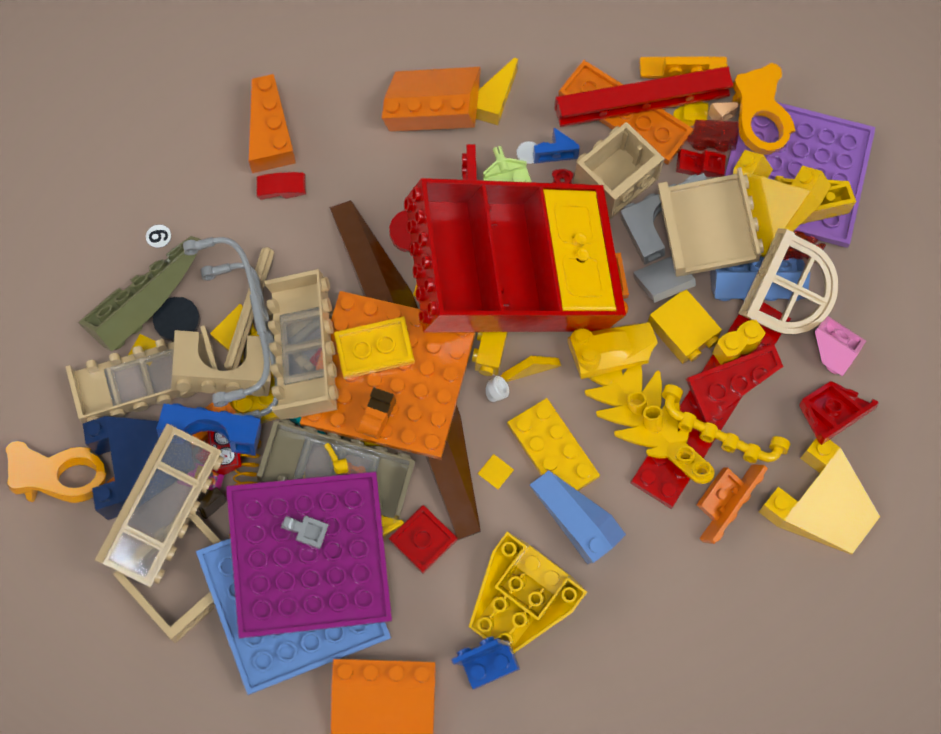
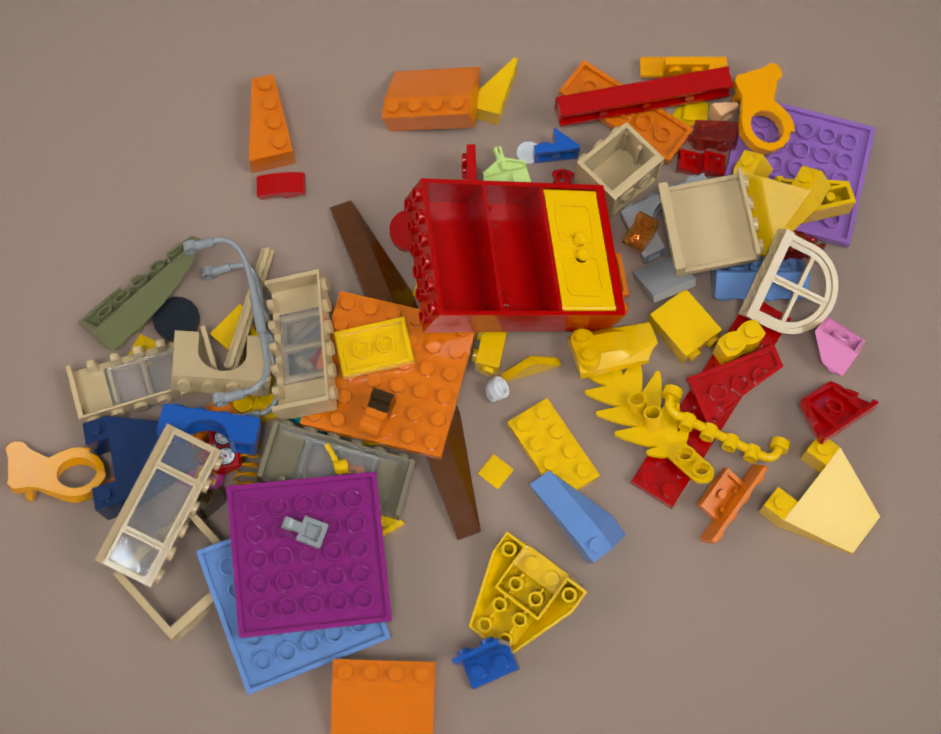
(158, 236): white sticker -> none
(423, 539): red tile -> none
(641, 231): none -> clear orange bracket

